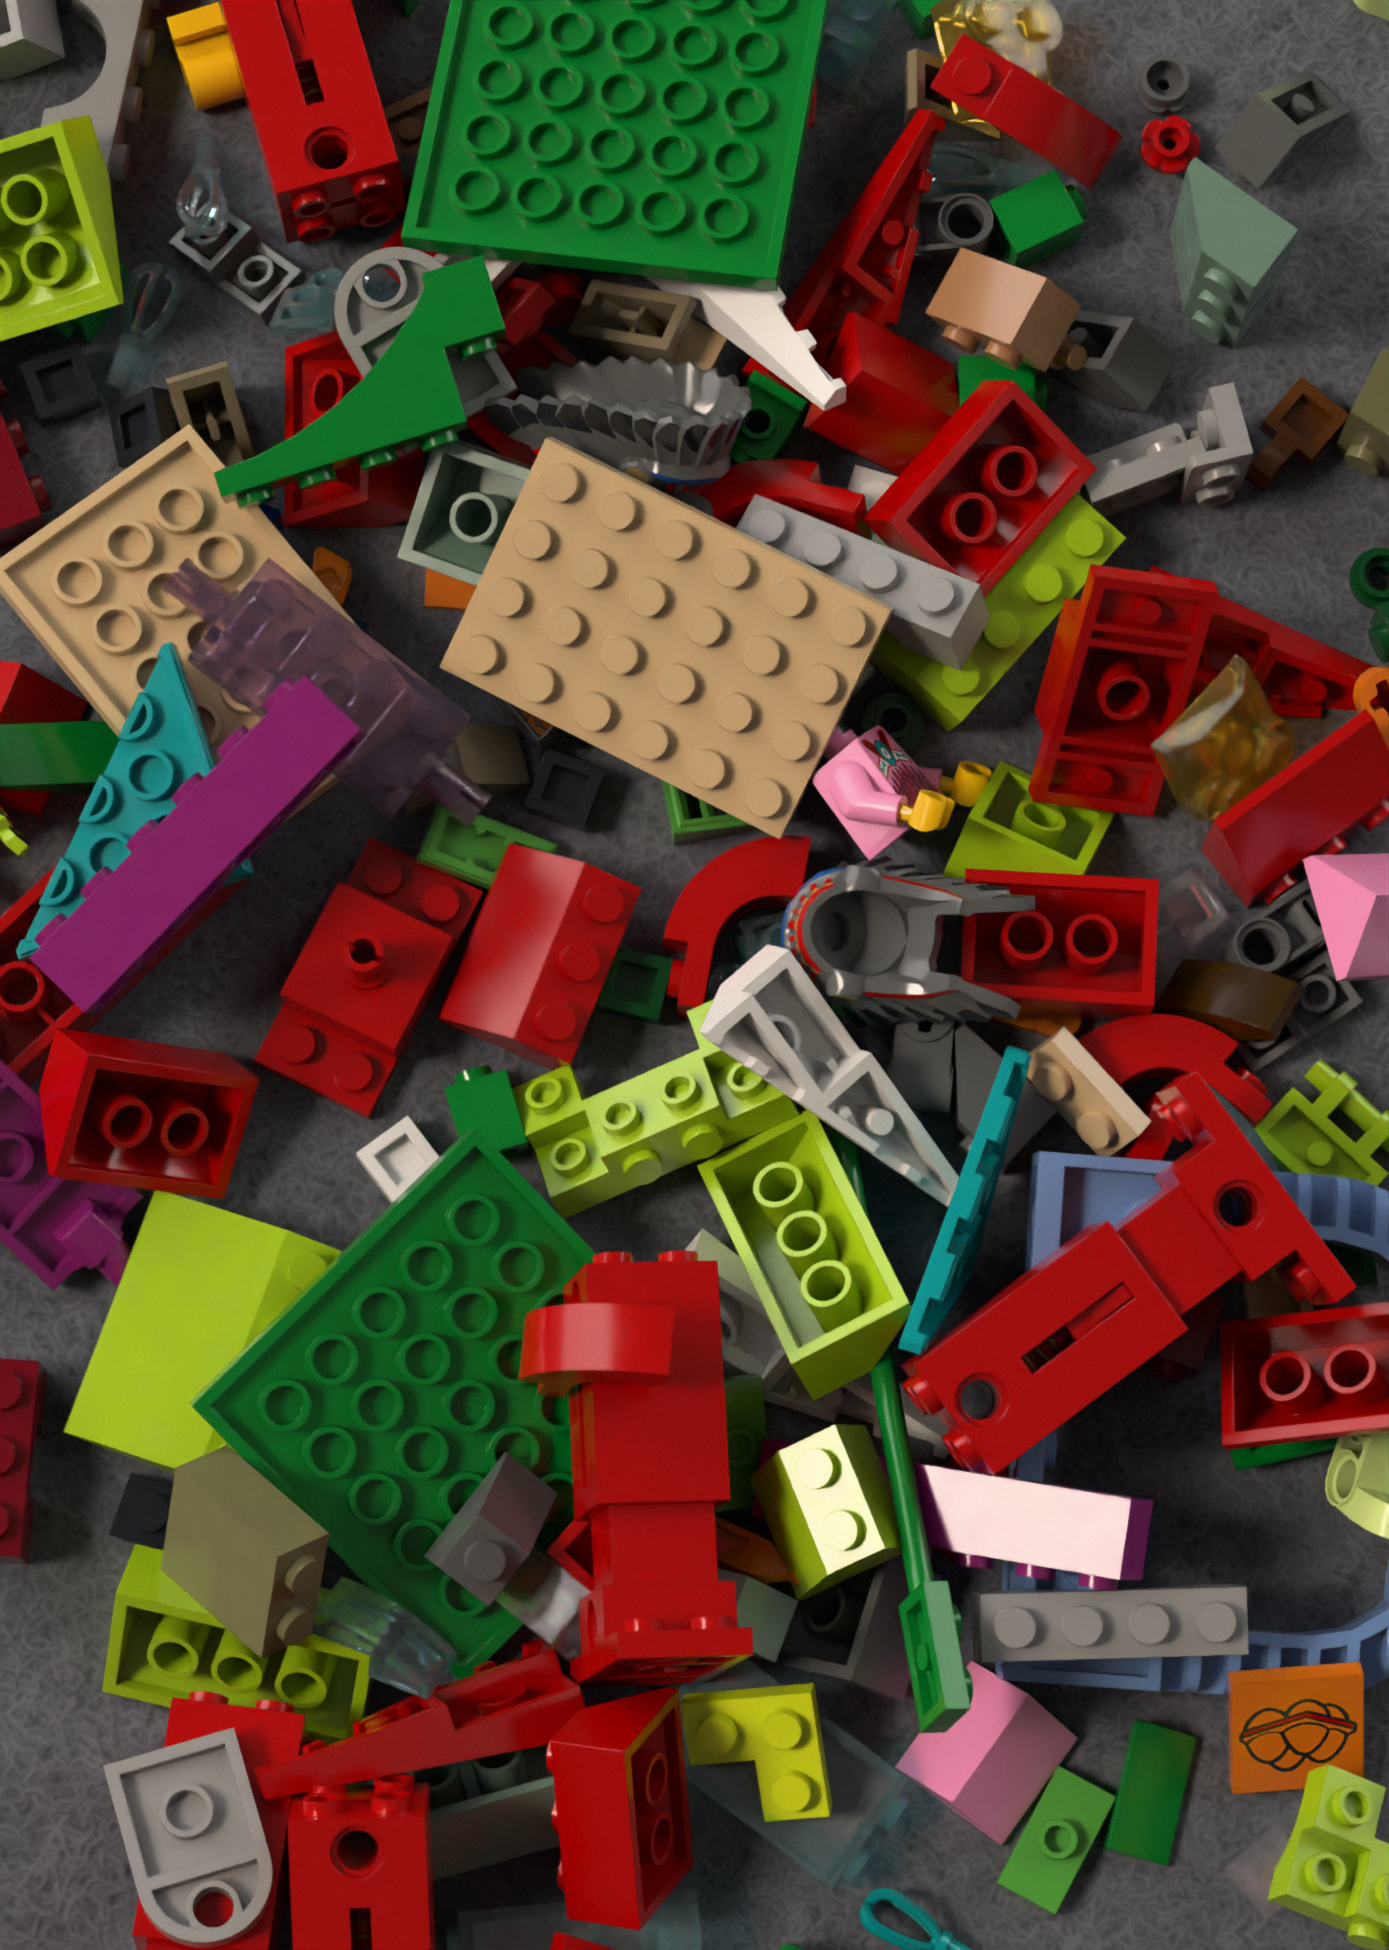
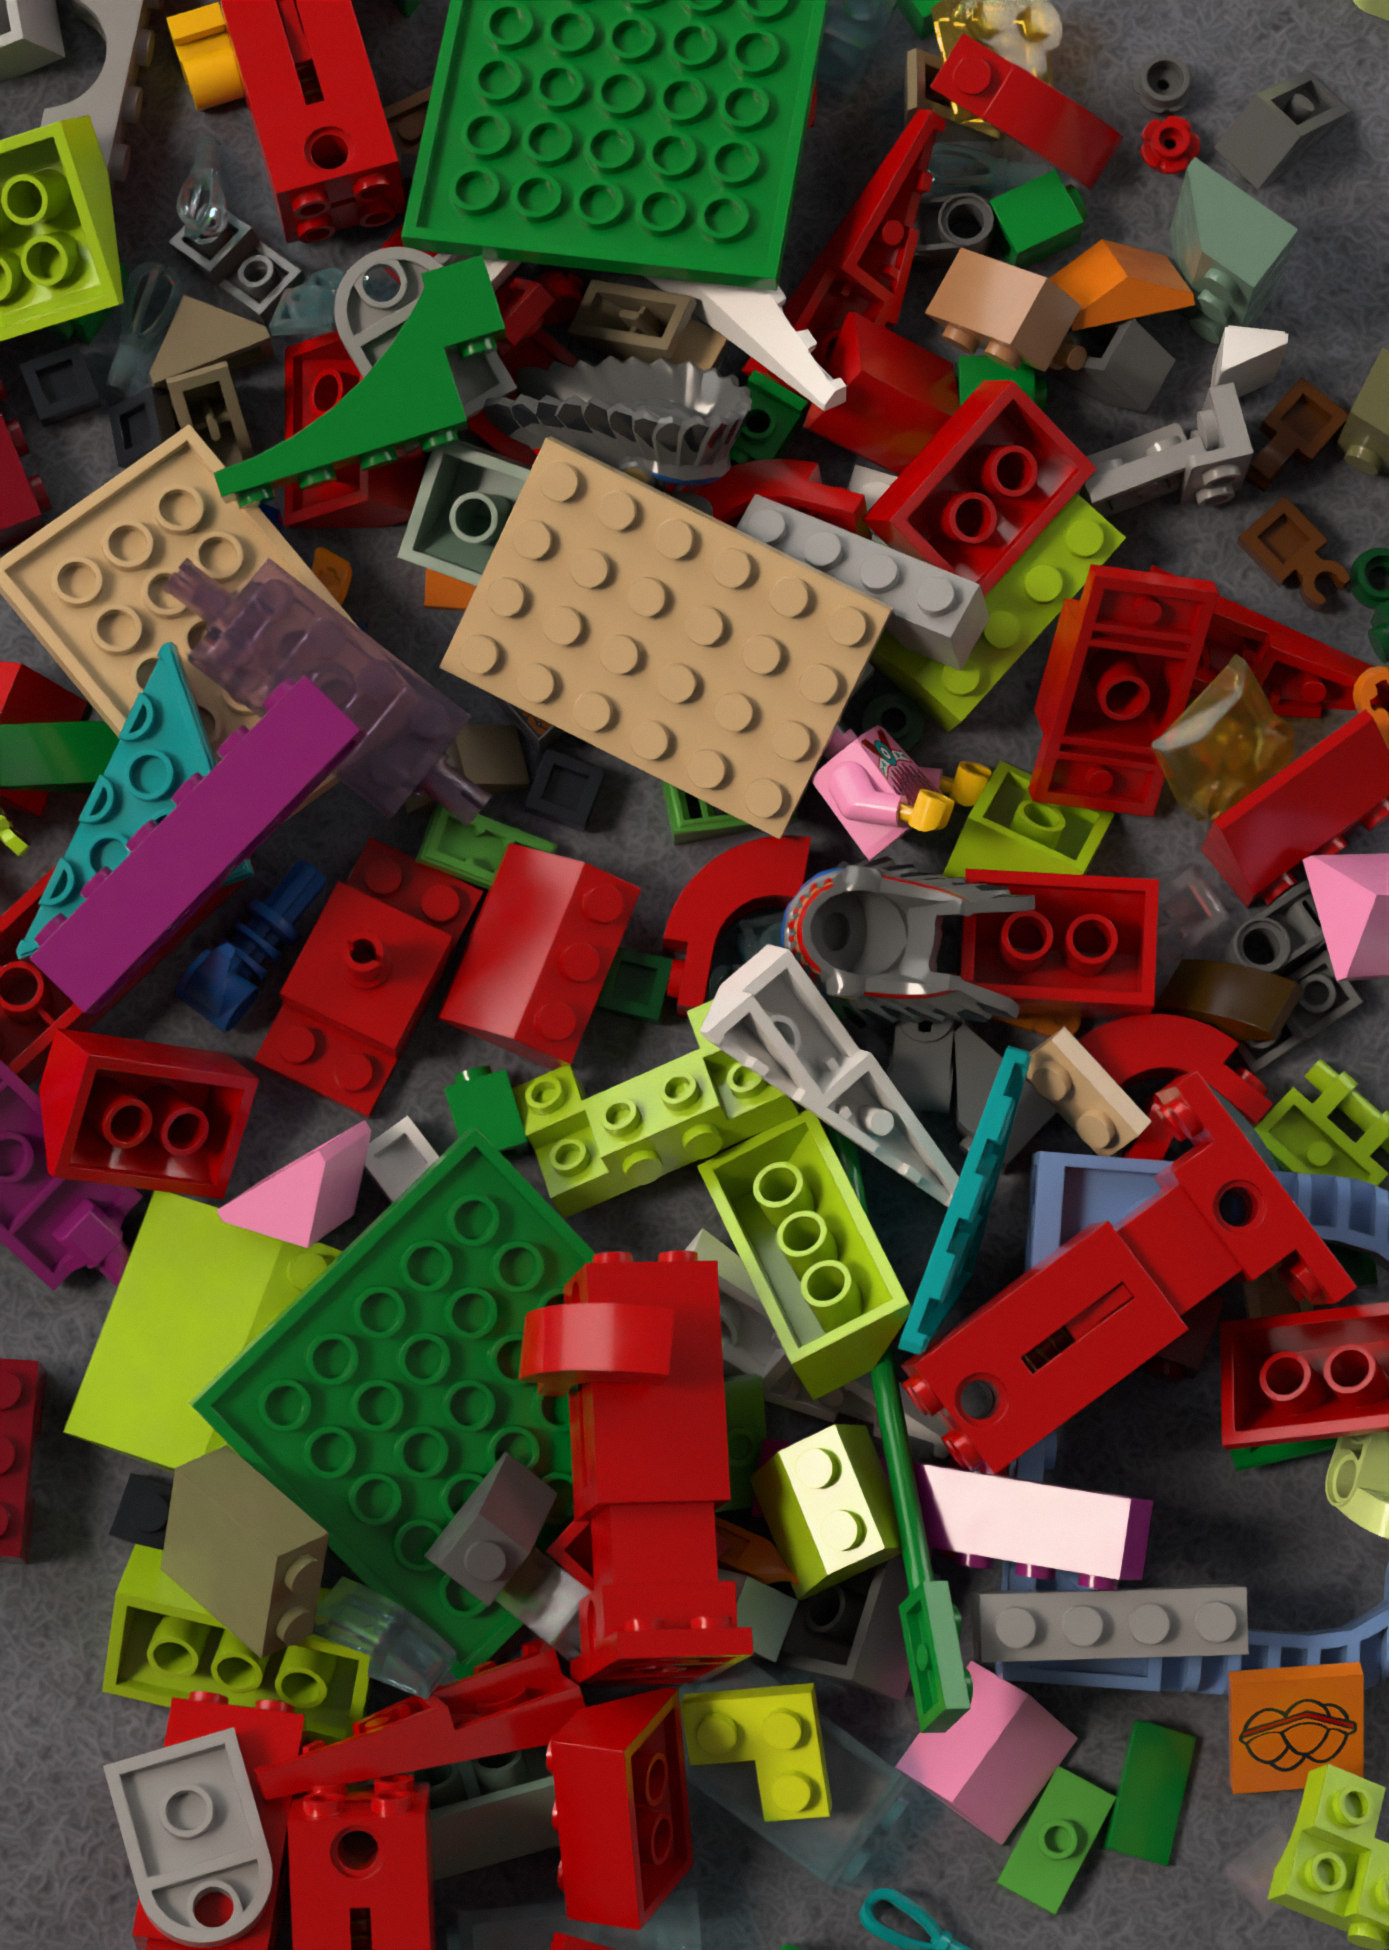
(207, 336): none -> dark tan slope
(219, 980): none -> blue piece
(306, 1195): none -> bright pink slope
(1121, 284): none -> orange slope
(1248, 358): none -> white slope
(1288, 546): none -> reddish brown plate

